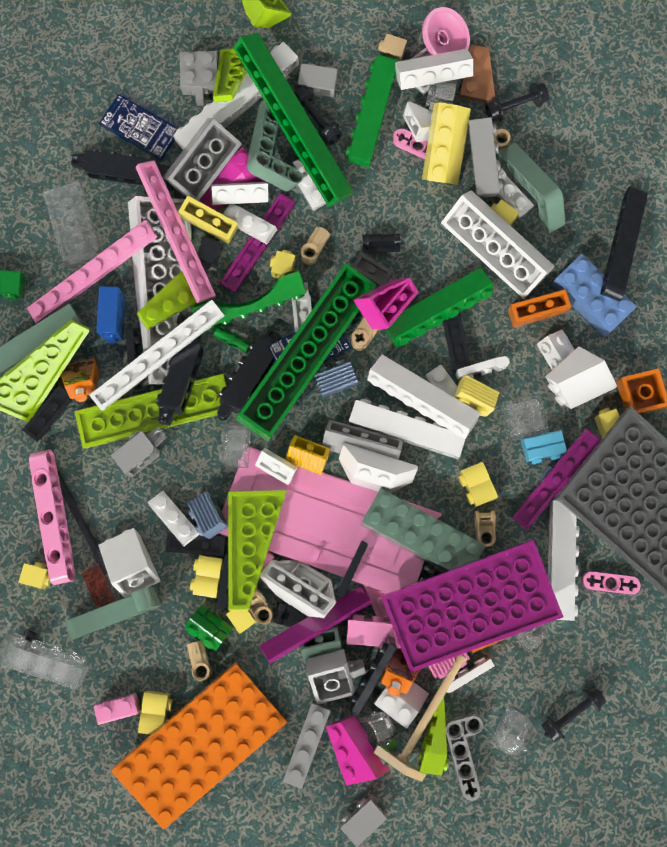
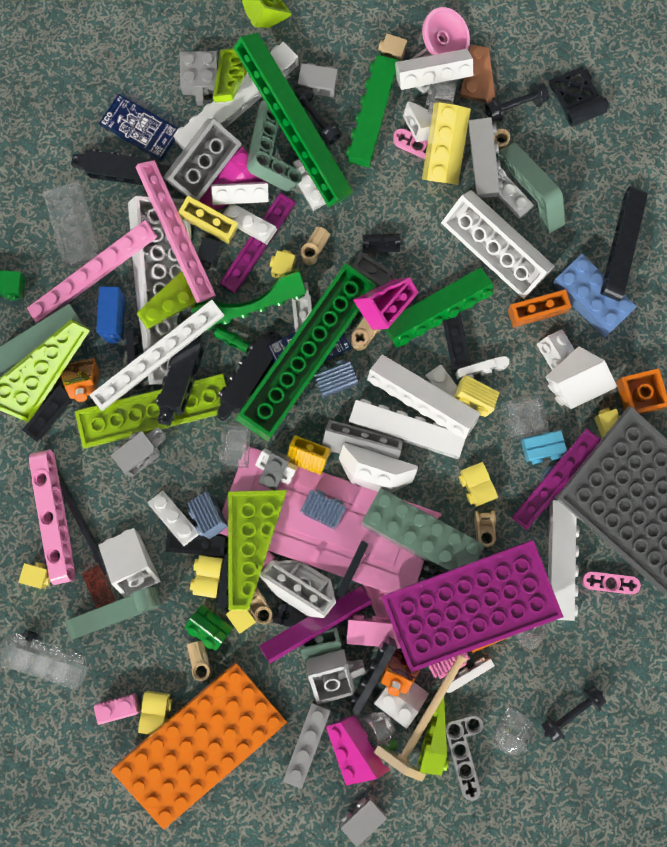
(274, 470): none -> plate
(322, 509): none -> sand blue brick
(505, 211): light yellow brick -> none
(584, 108): none -> black piece

